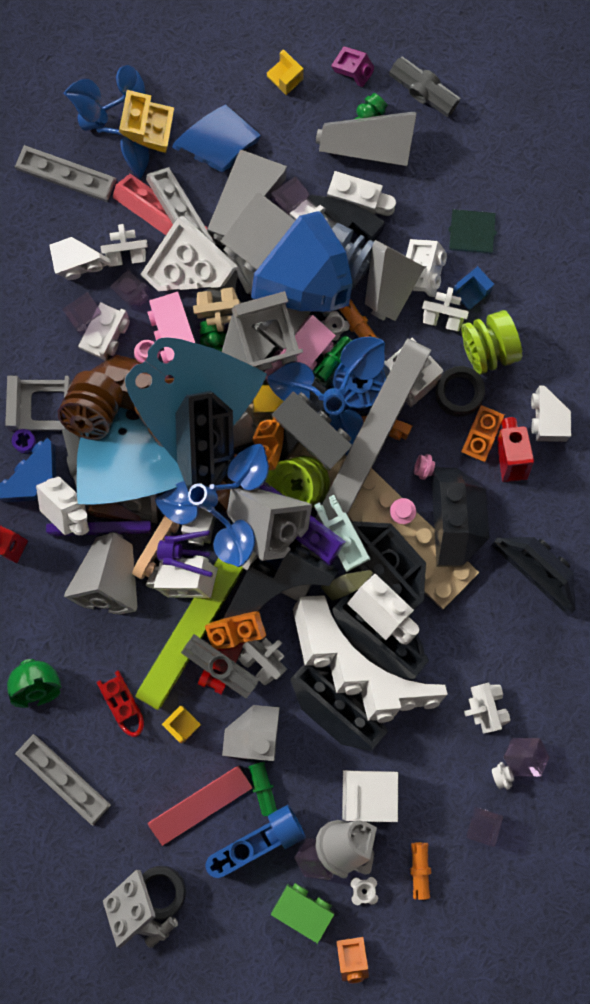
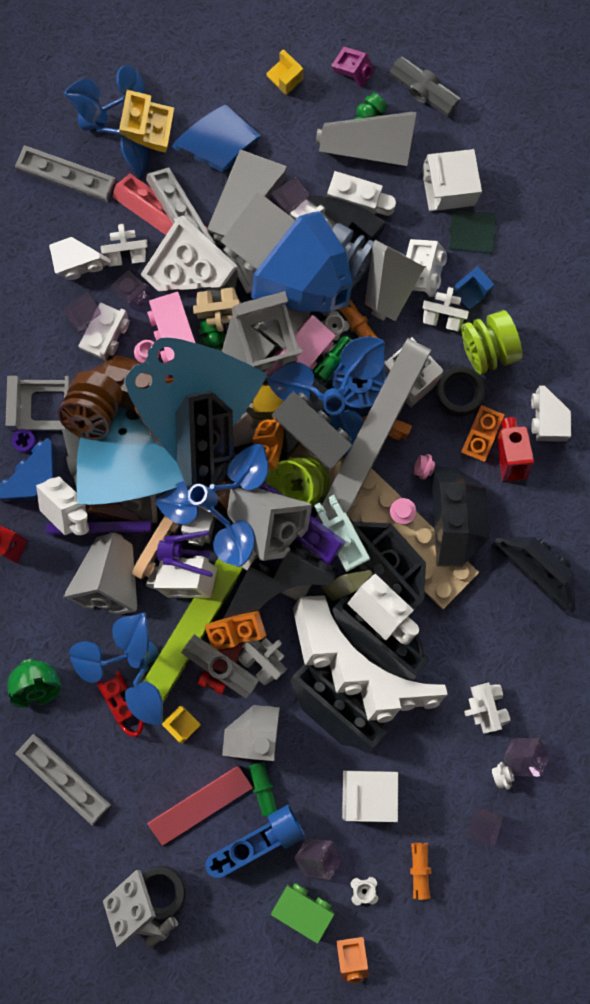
(132, 636): none -> blue plant
(346, 847): light grey container -> none
(451, 180): none -> white piece

